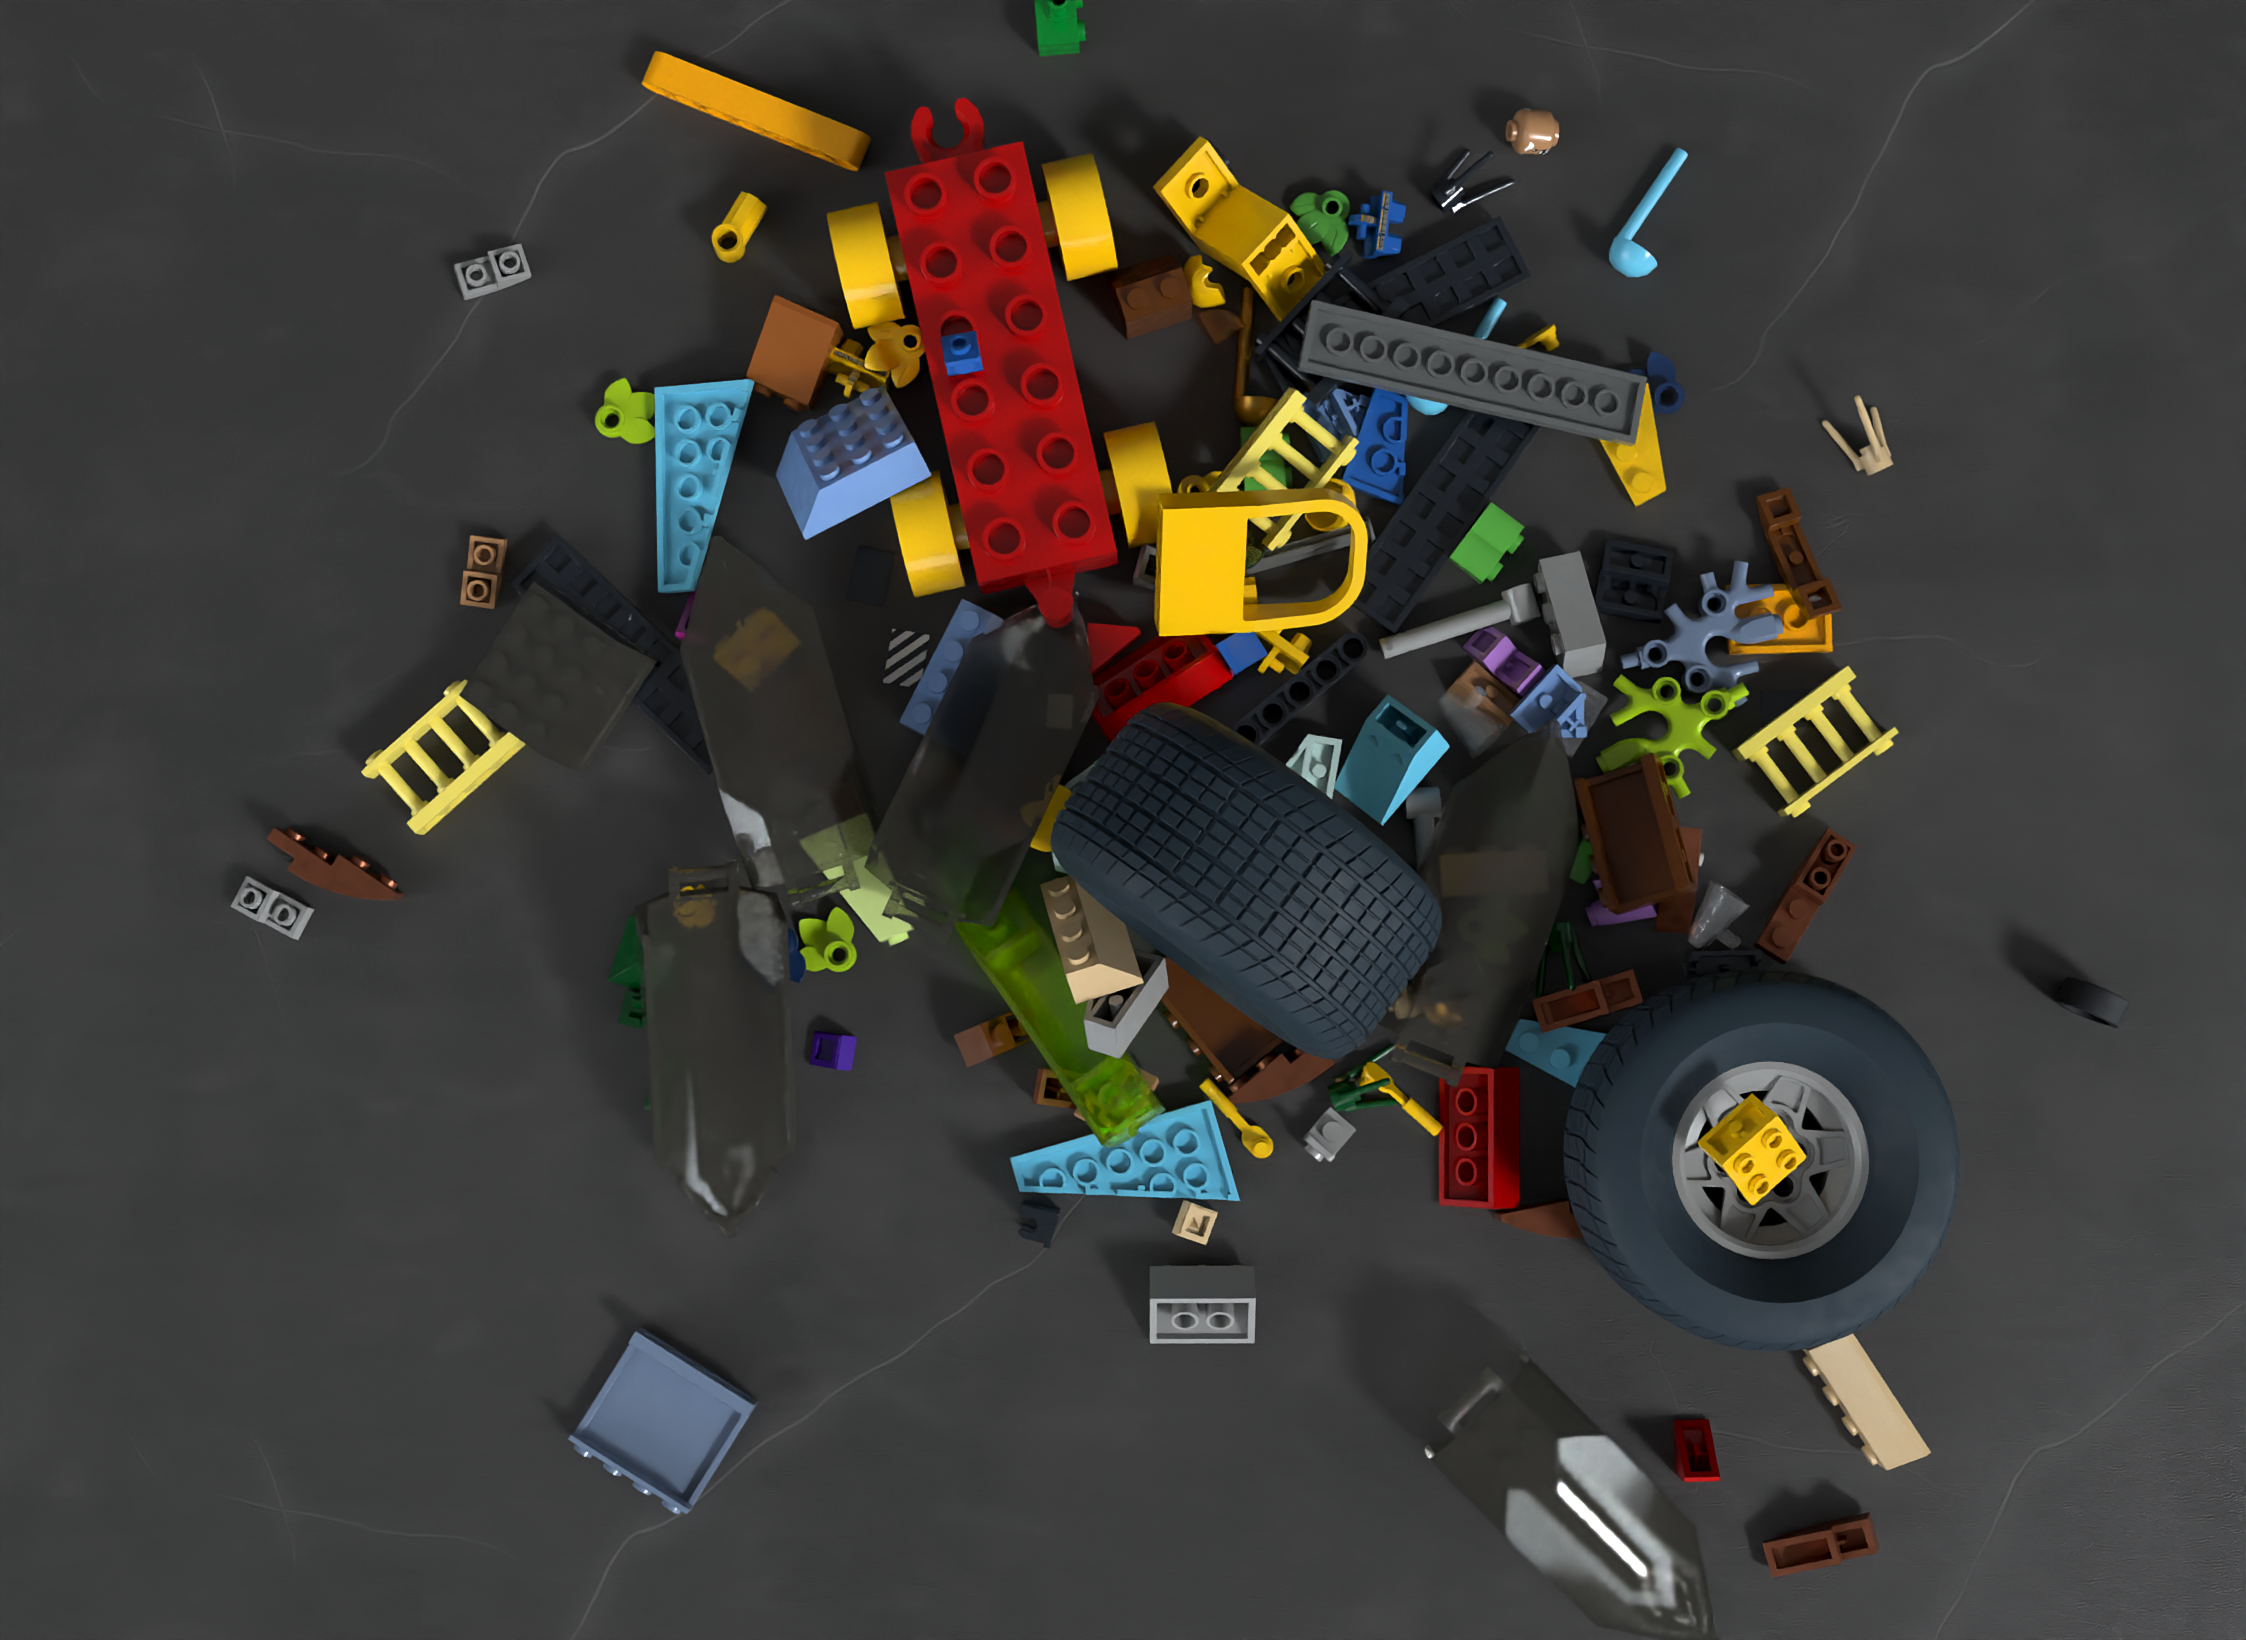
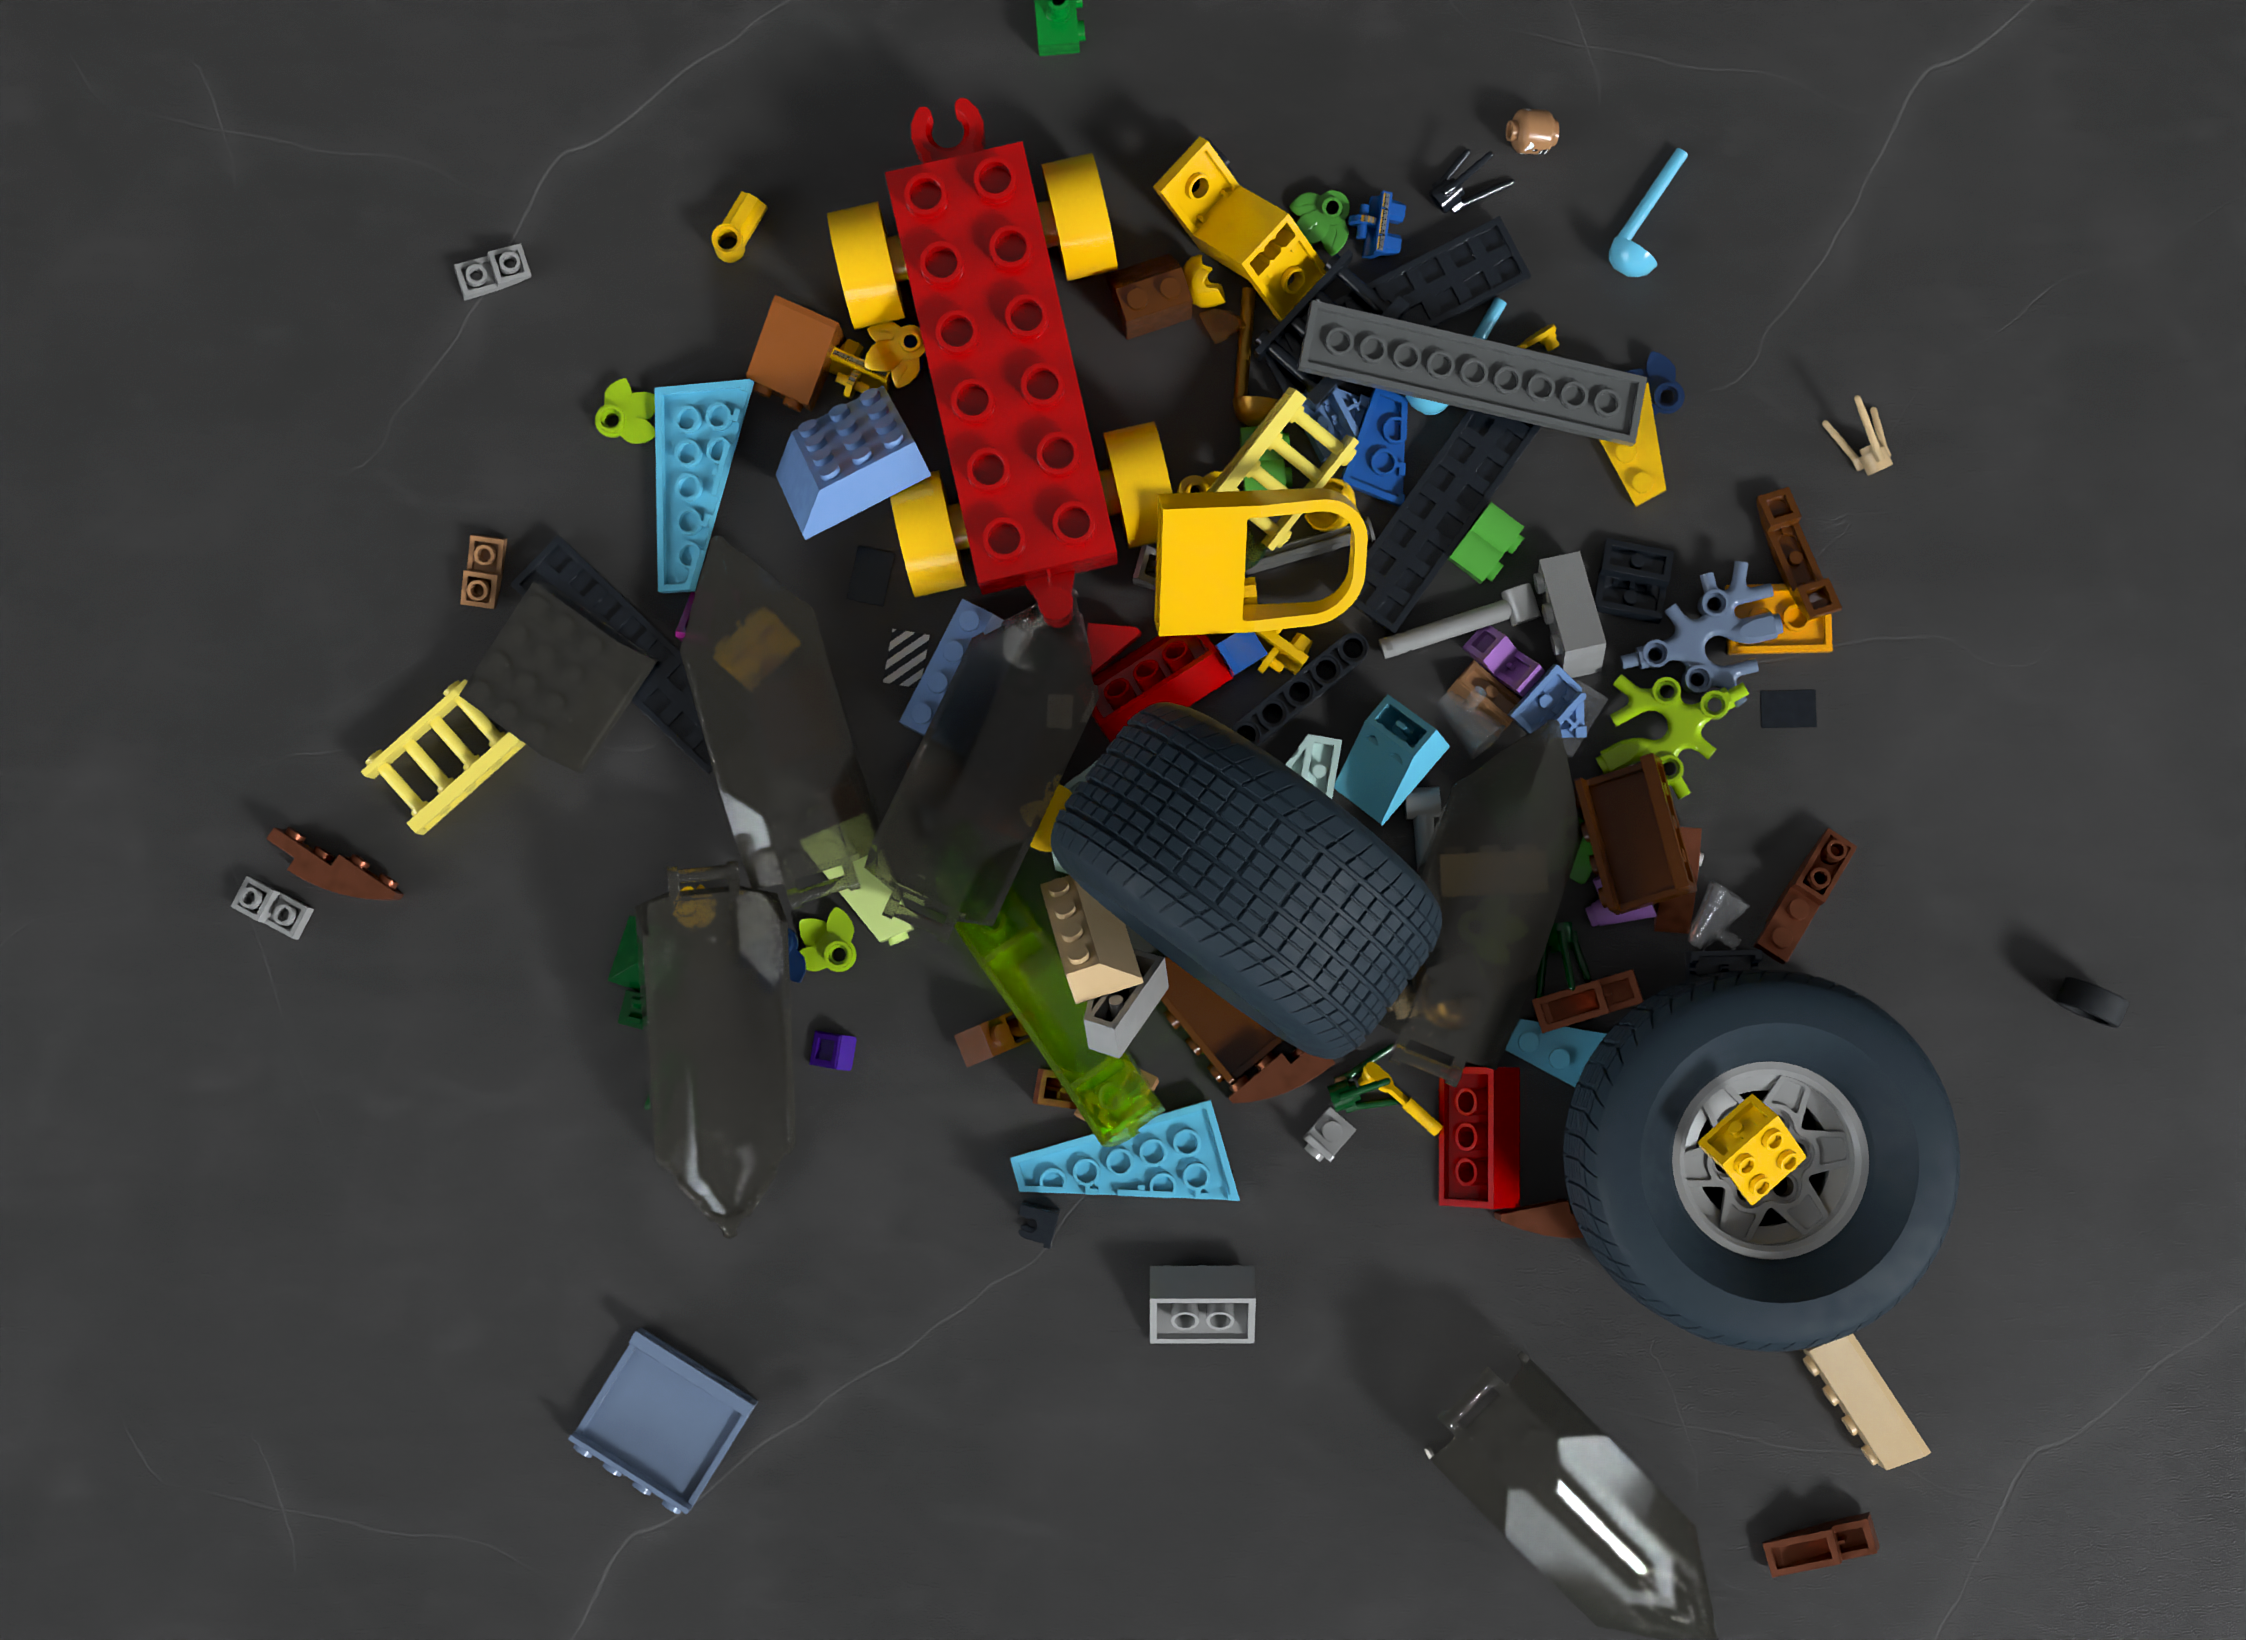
(756, 111): light orange beam -> none
(961, 353): blue bracket -> none
(1194, 1222): tan tile -> none
(1253, 1136): yellow piece -> none
(1695, 1451): red slope -> none
(1811, 709): light yellow fence -> none

